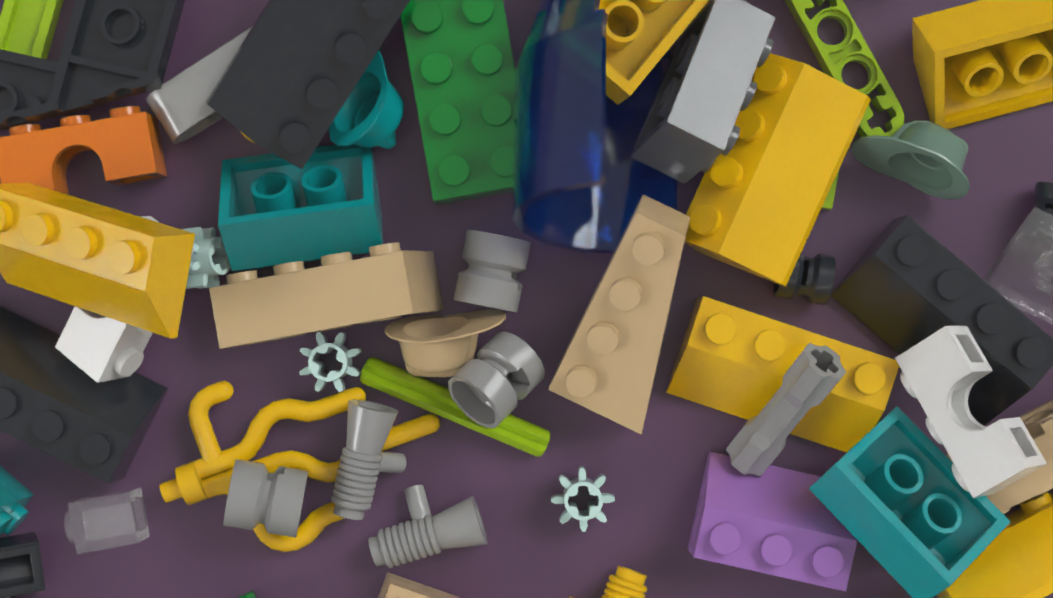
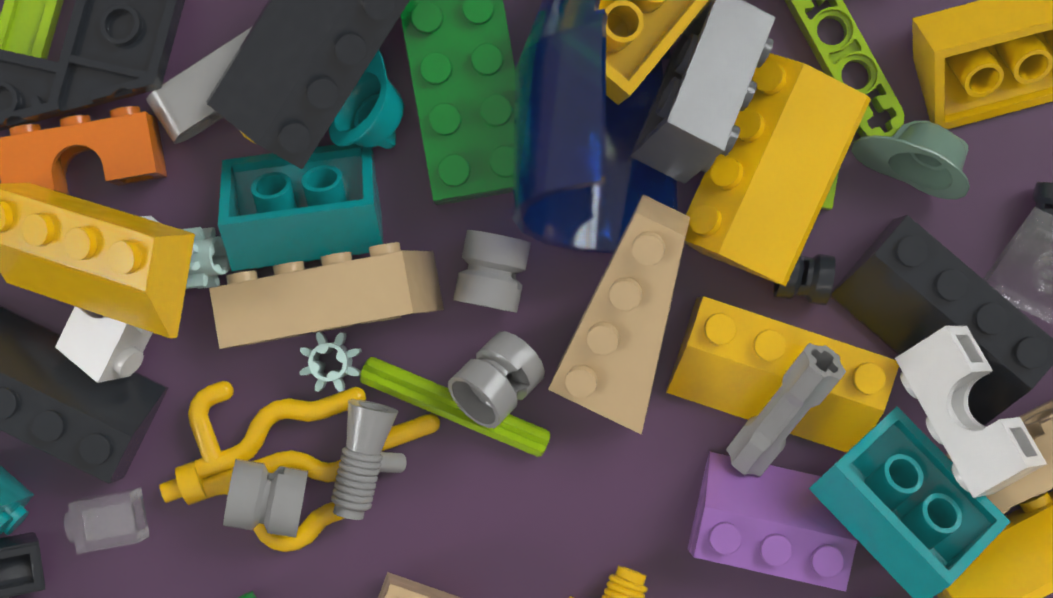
(426, 533): light grey piece -> none
(441, 343): tan piece -> none
(593, 507): light aqua gear -> none

